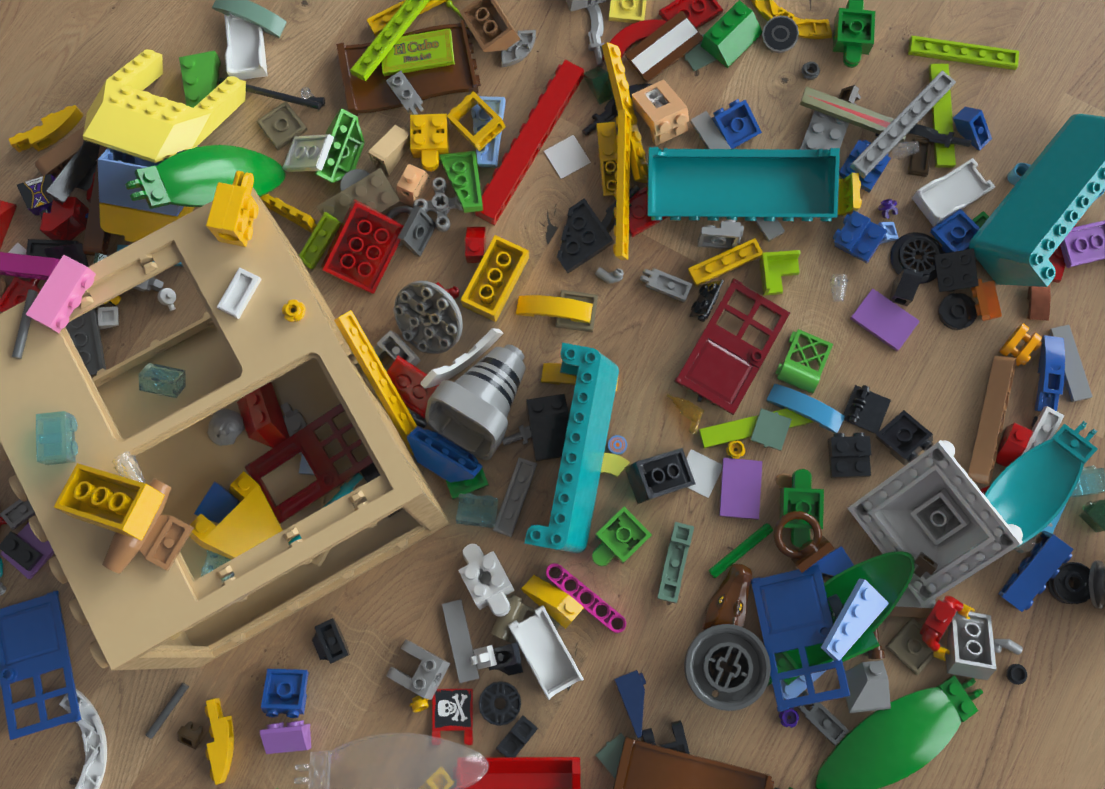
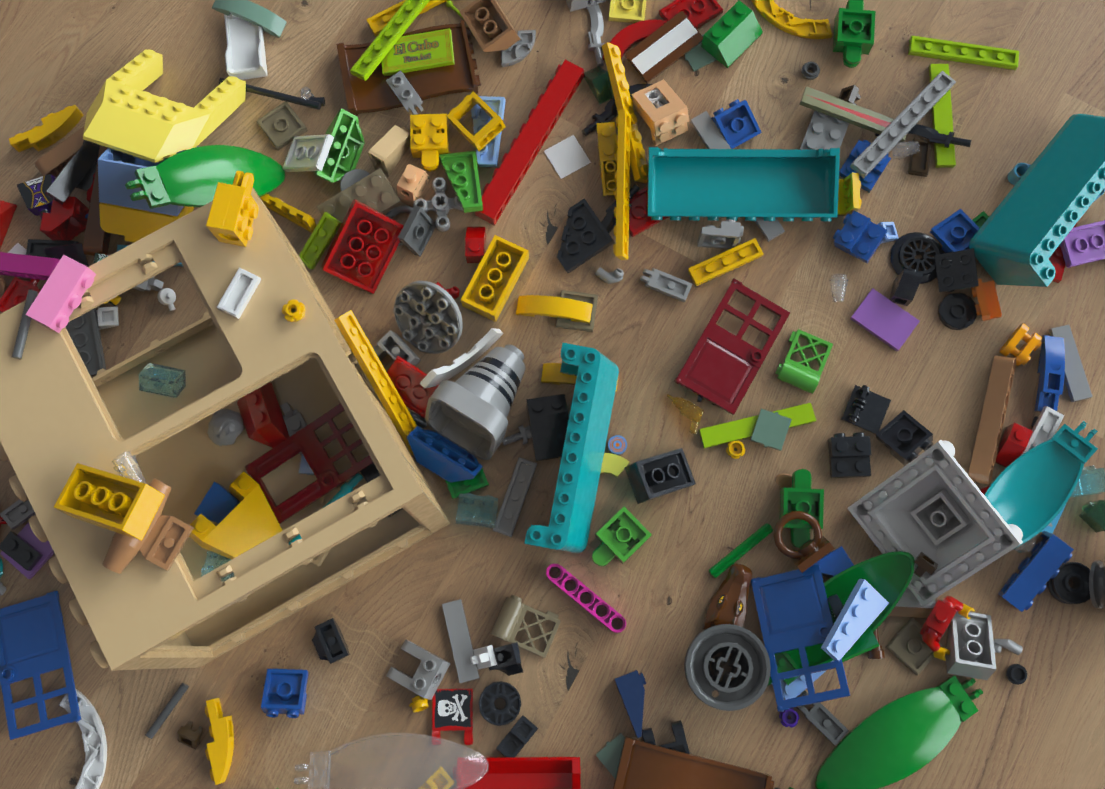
(56, 438): clear light blue brick -> none
(199, 75): bright green wedge -> none
(288, 738): medium lavender slope -> none
(486, 580): white brick -> none
(545, 652): white piece -> none
(555, 601): yellow slope -> none
(675, 562): sand green slope -> none
(704, 471): white sticker -> none
(707, 296): black hinge -> none
(740, 488): medium lavender tile -> none
(775, 265): lime panel -> none
(780, 34): black tile -> none
(806, 406): dark azure slope -> none
(868, 687): light grey slope -> none
(886, 206): dark purple plate -> none
(952, 192): white piece -> none
(973, 126): blue slope -> none
(1039, 303): copper slope -> none

